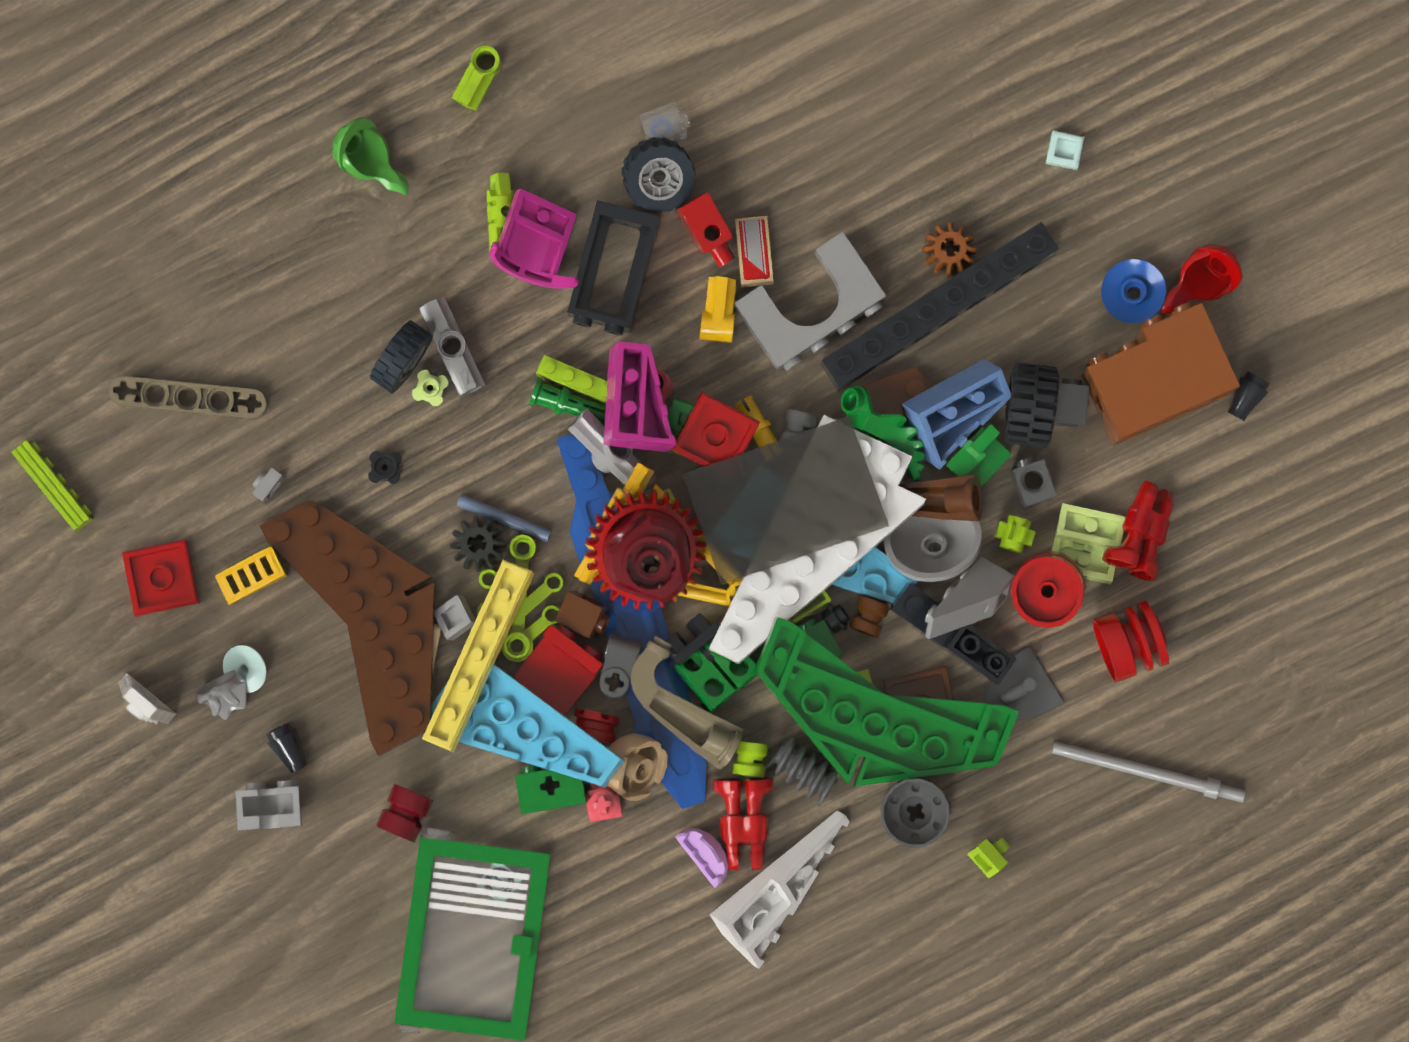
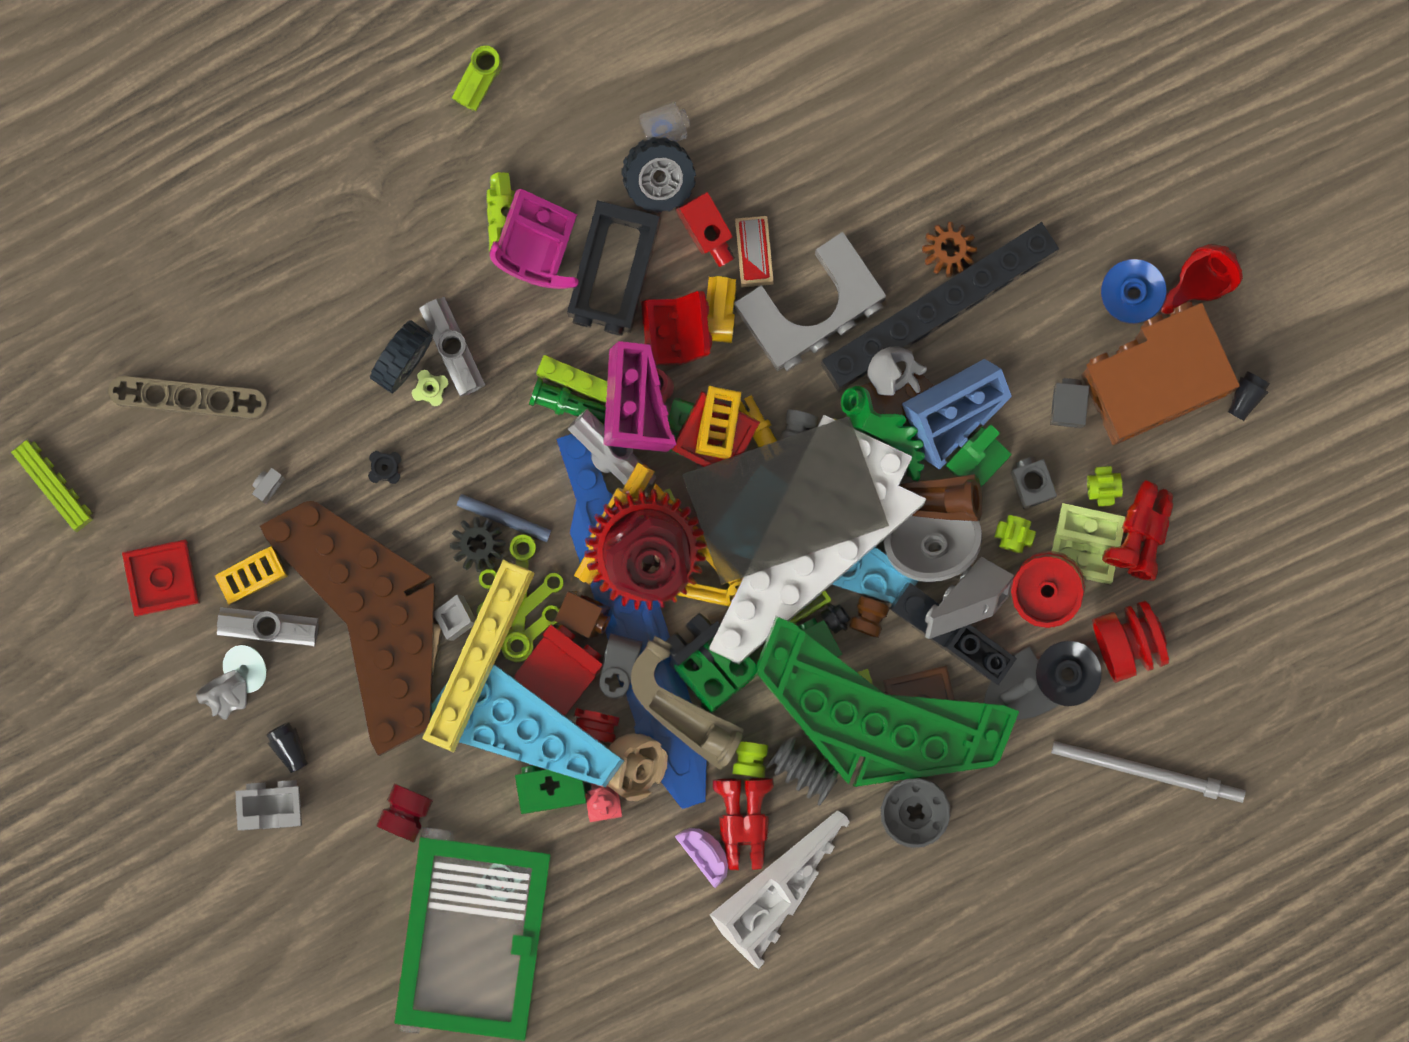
(143, 702): white wing -> none
(247, 623): none -> light grey piece
(365, 155): bright green piece -> none
(677, 328): none -> red bracket
(707, 420): none -> yellow slope
(884, 370): none -> light grey piece
(989, 856): lime tile -> none
(1032, 405): black tyre -> none
(1064, 150): light aqua tile -> none
(1085, 669): none -> black dish
(1104, 486): none -> lime gear

